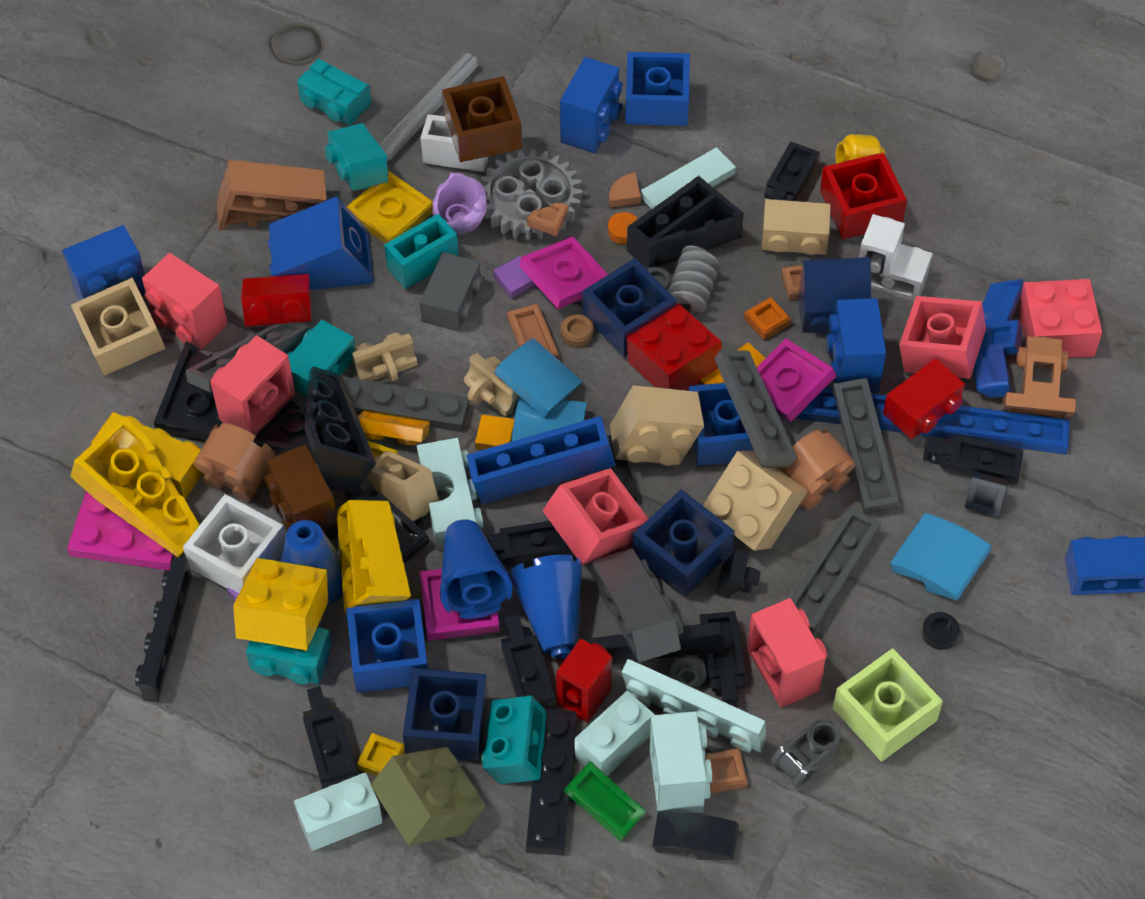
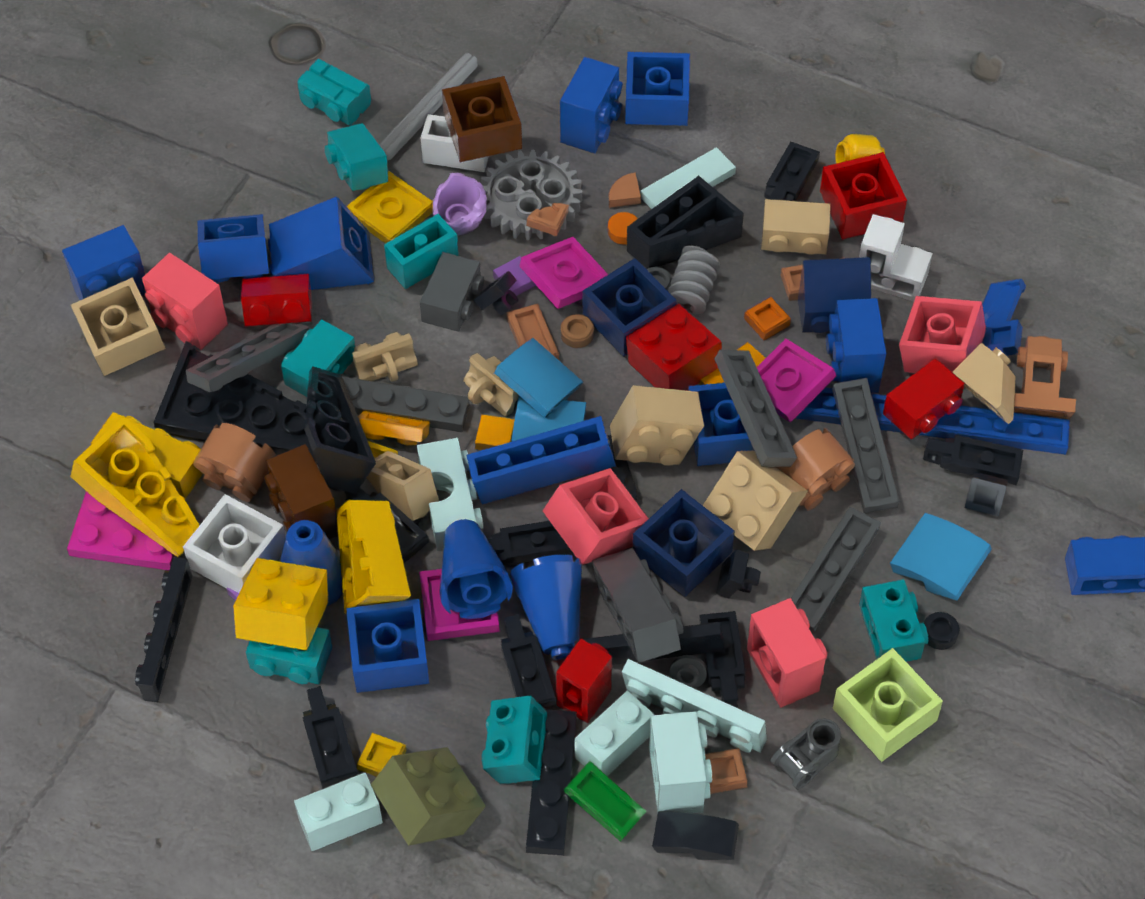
(232, 247): none -> blue brick
(253, 385): coral brick -> none
(266, 192): nougat wedge -> none
(446, 712): dark blue brick -> none
(498, 294): none -> black tile
(892, 620): none -> teal brick
(989, 380): none -> tan slope
(1062, 312): coral brick -> none

